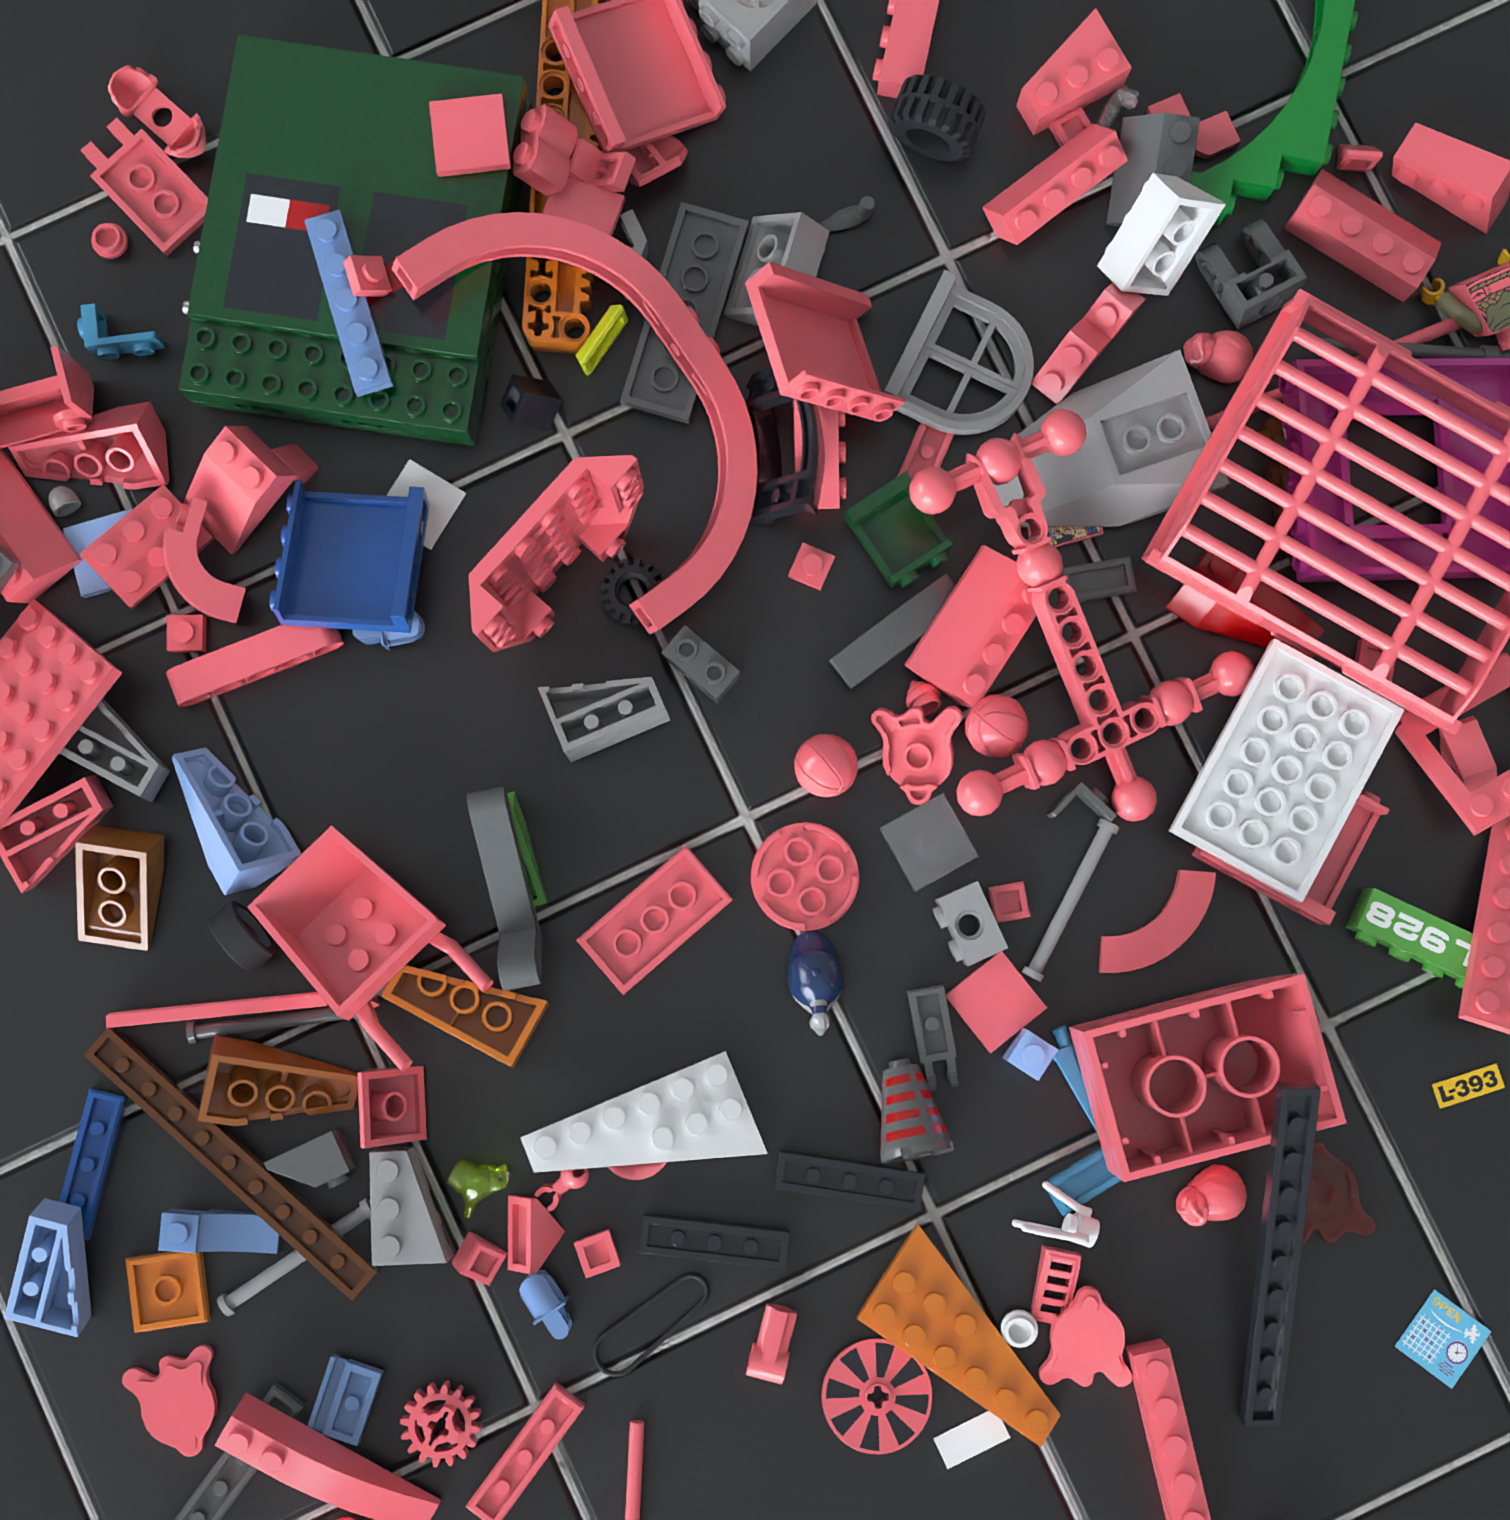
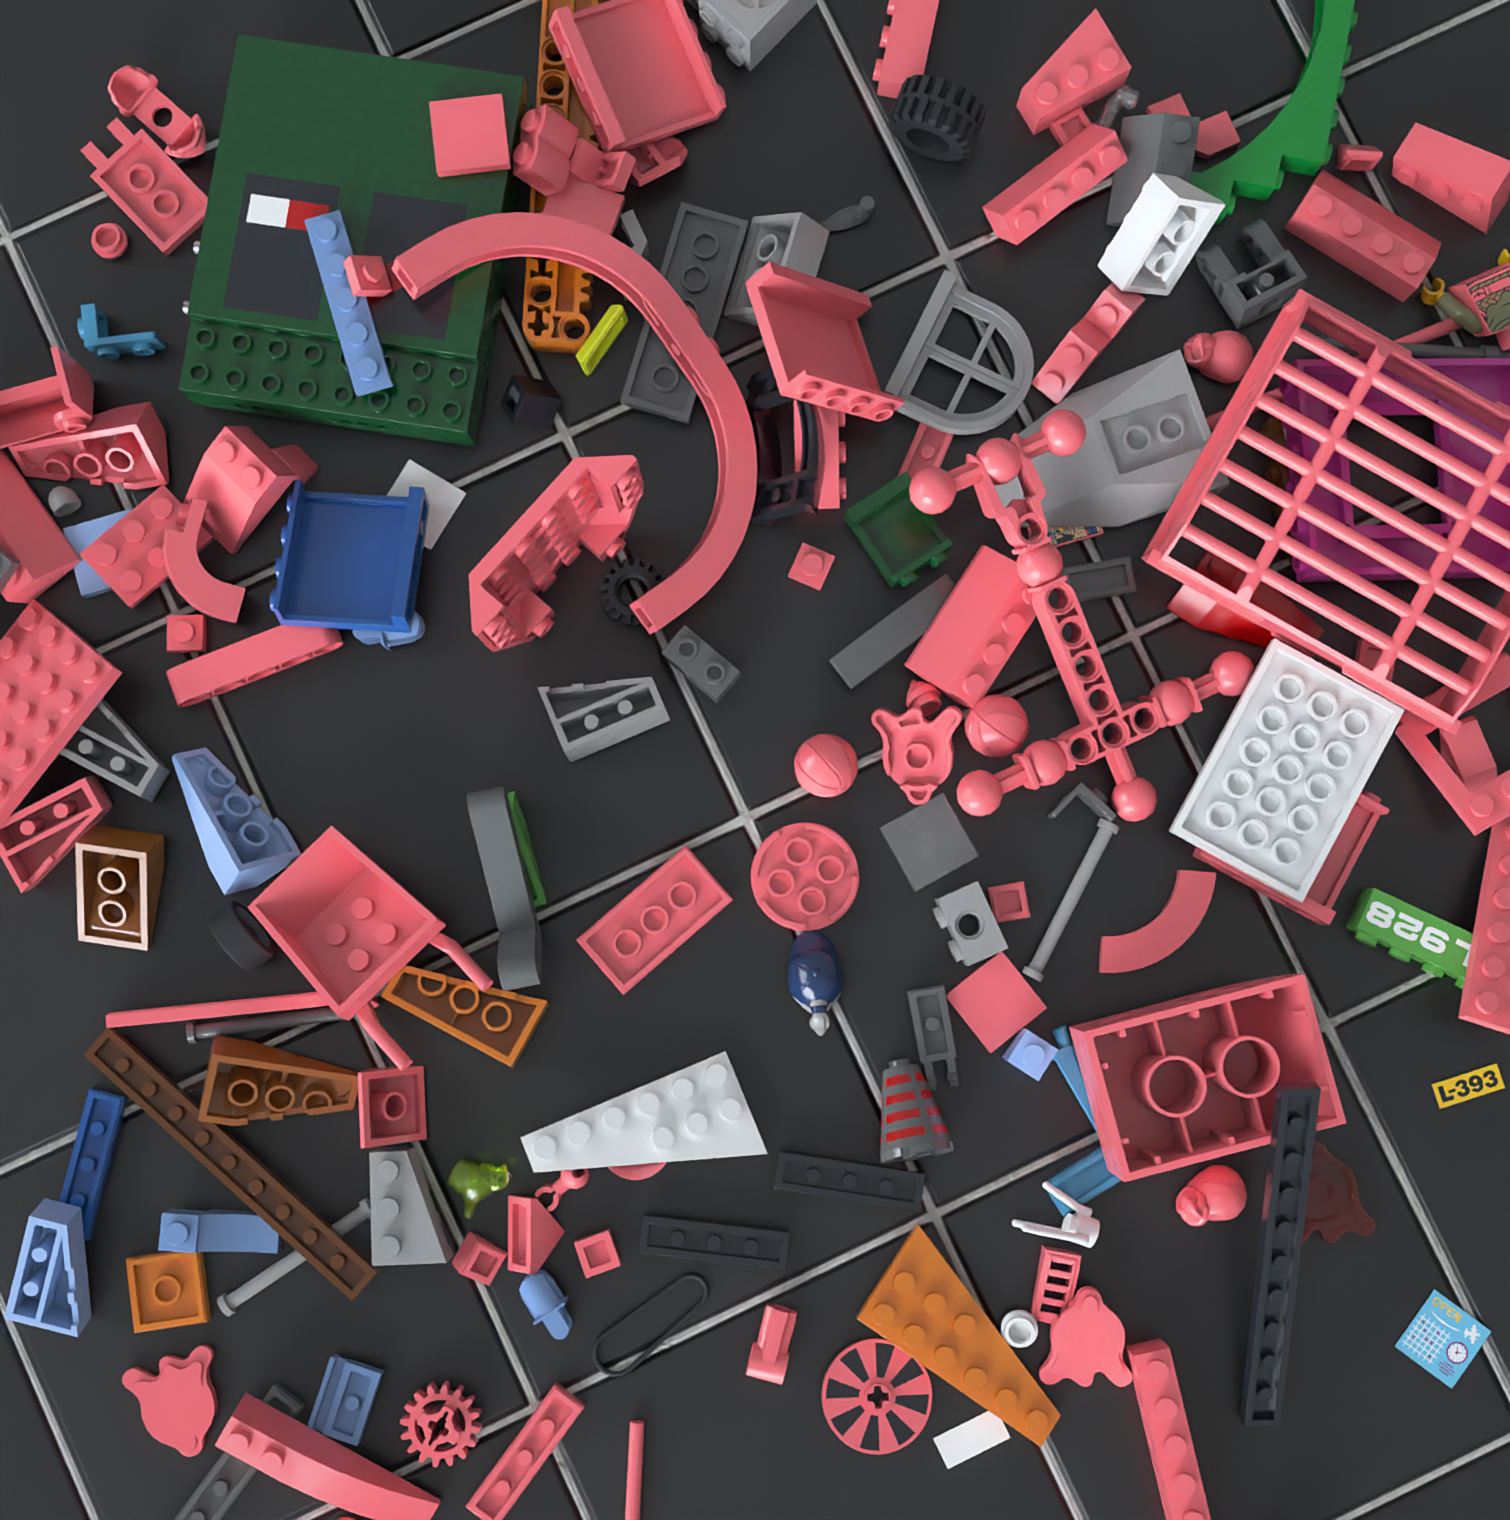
(317, 1161): dark grey slope -> none

